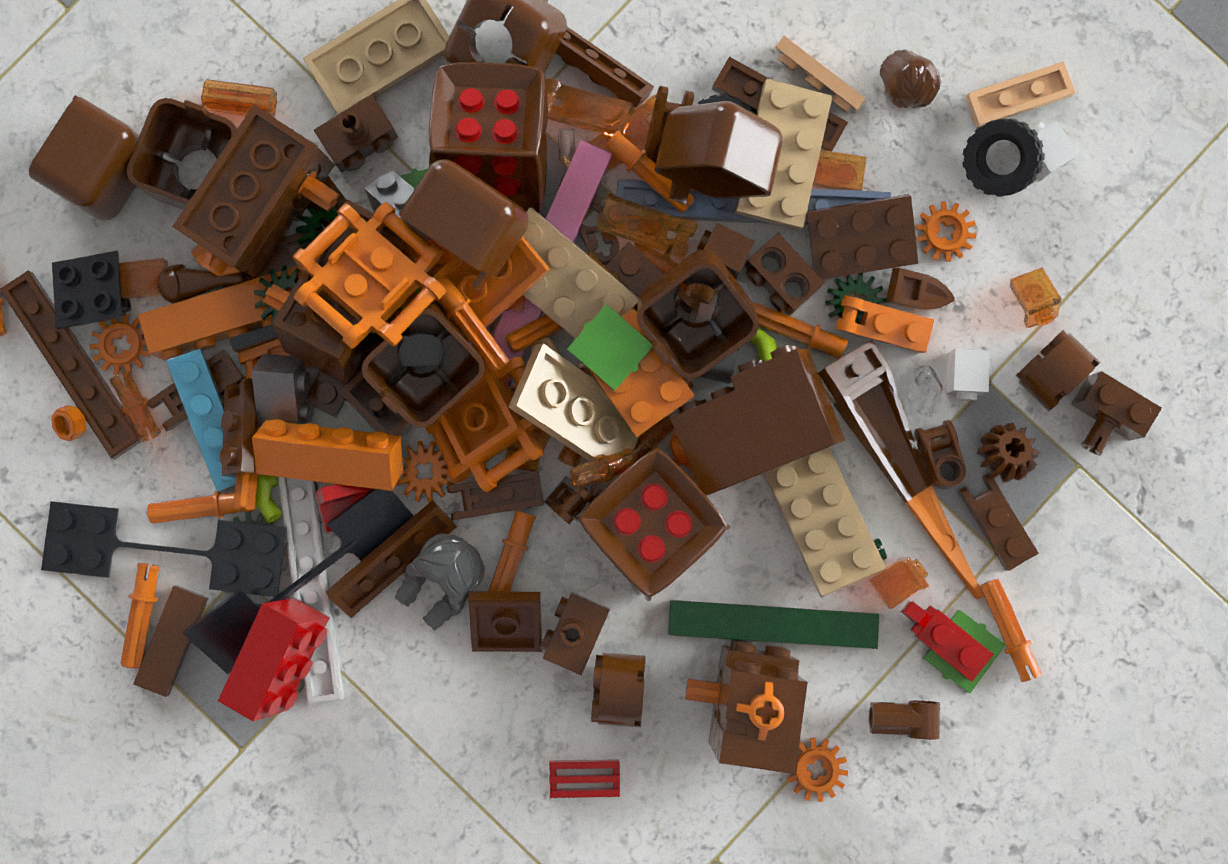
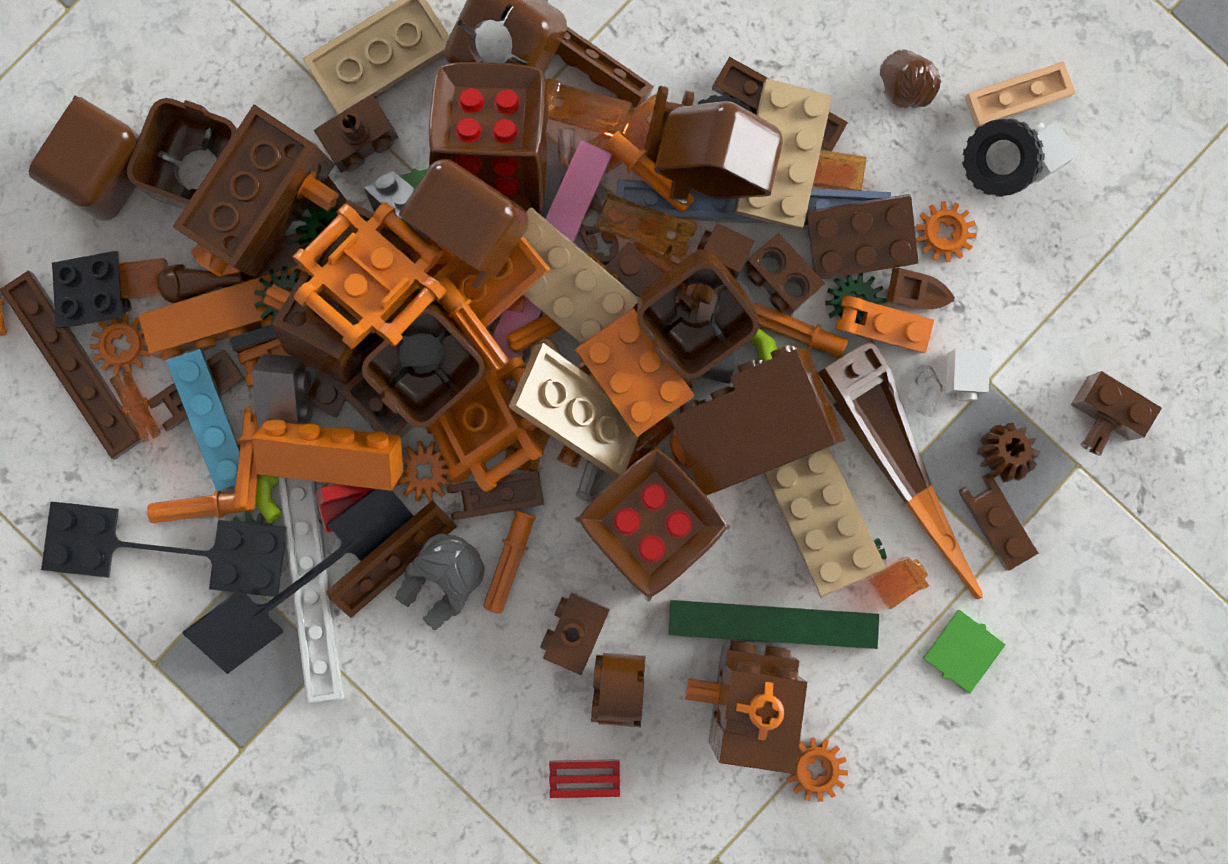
(68, 423): orange tile -> none
(139, 615): orange axle -> none
(168, 643): reddish brown tile -> none
(237, 97): clear orange axle -> none
(238, 429): reddish brown hinge -> none
(274, 659): red brick -> none
(505, 621): reddish brown tile -> none
(568, 500): reddish brown hinge -> none
(602, 468): clear orange axle -> none
(610, 347): bright green piece -> none
(818, 75): light nougat plate -> none
(916, 719): reddish brown piece -> none
(939, 452): reddish brown piece -> none
(947, 640): red hinge -> none
(1010, 629): orange axle -> none
(1036, 297): clear orange bracket -> none
(1059, 372): reddish brown brick -> none

